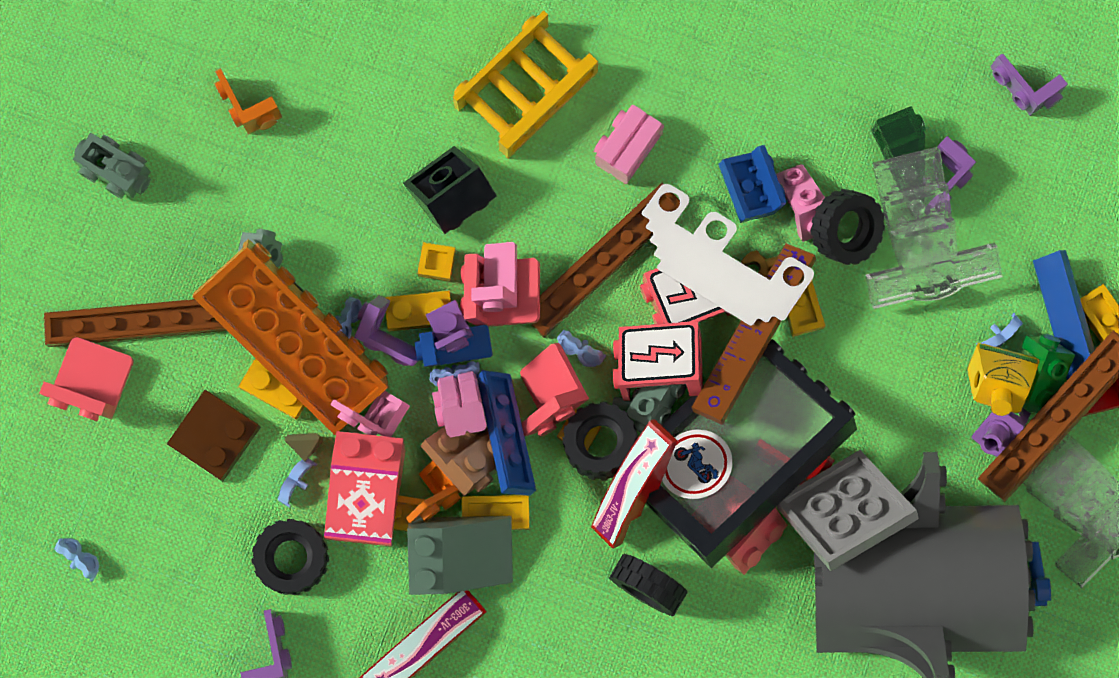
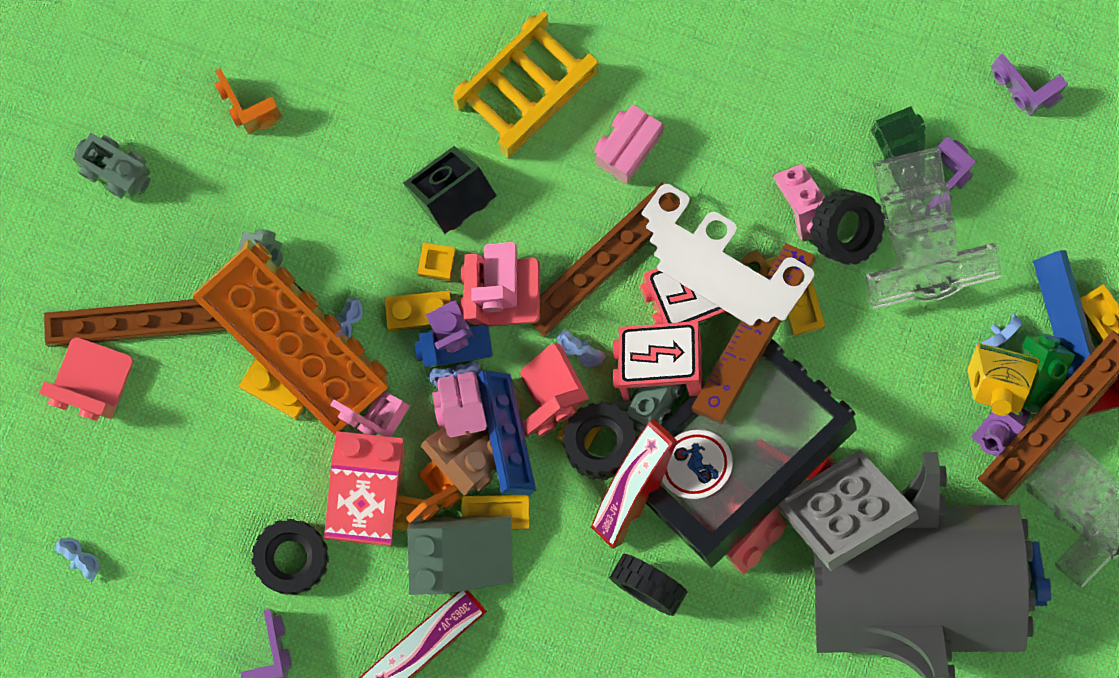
(213, 435): reddish brown plate -> none
(294, 479): light blue piece -> none
(304, 444): olive slope -> none
(373, 338): medium lavender bracket -> none
(753, 184): blue bracket -> none

